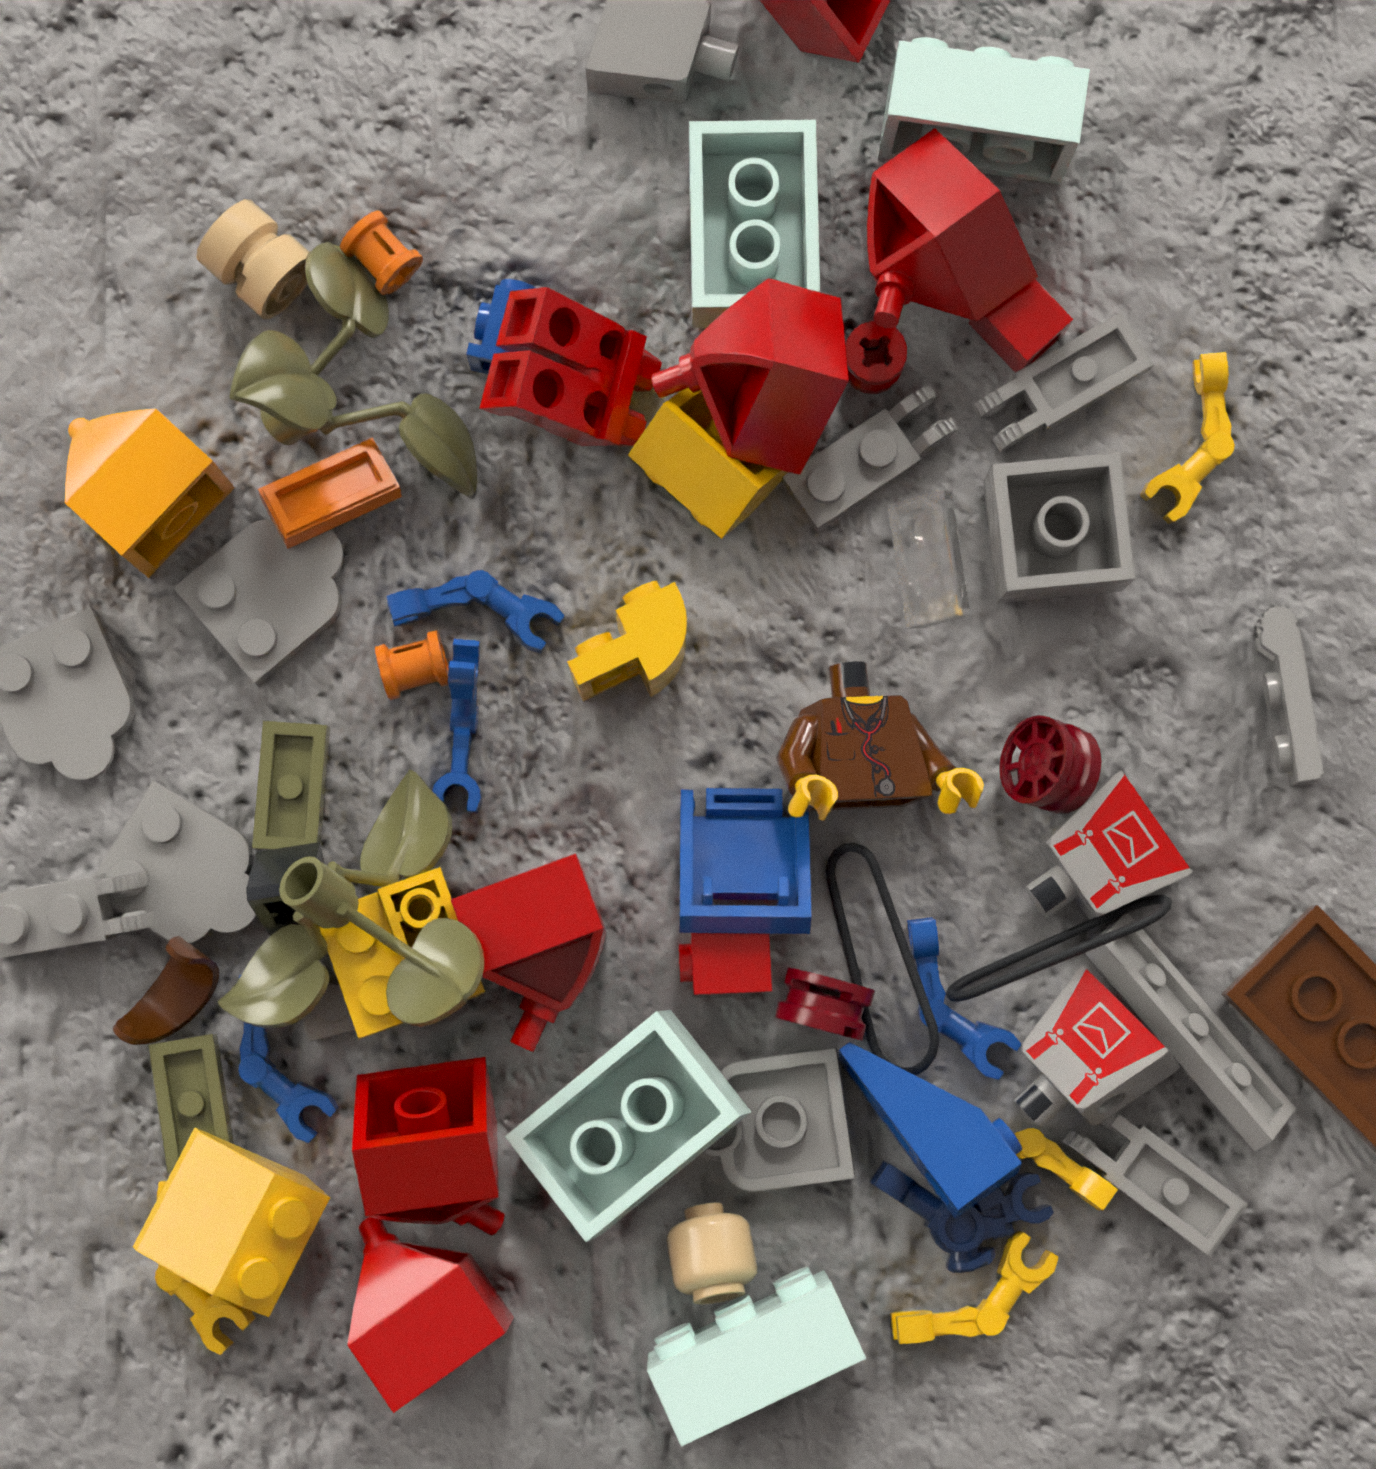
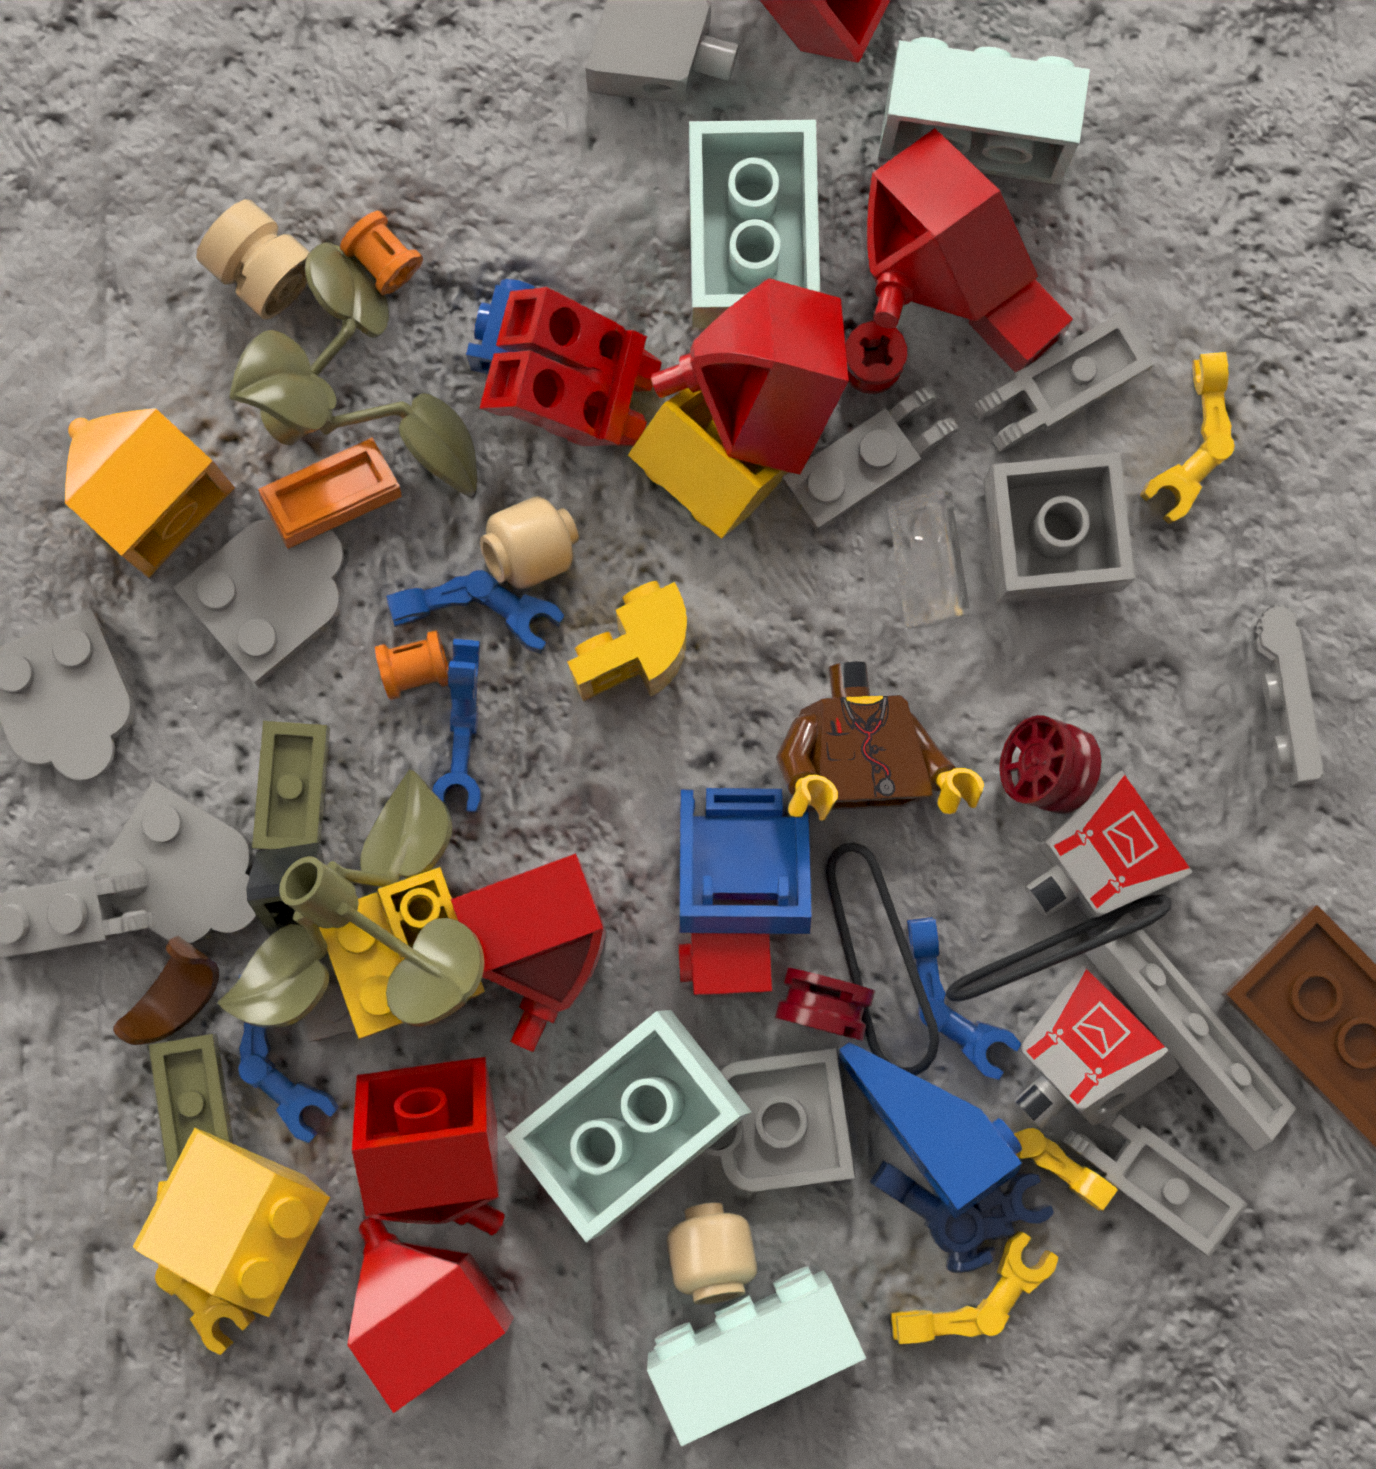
(529, 543): none -> tan head

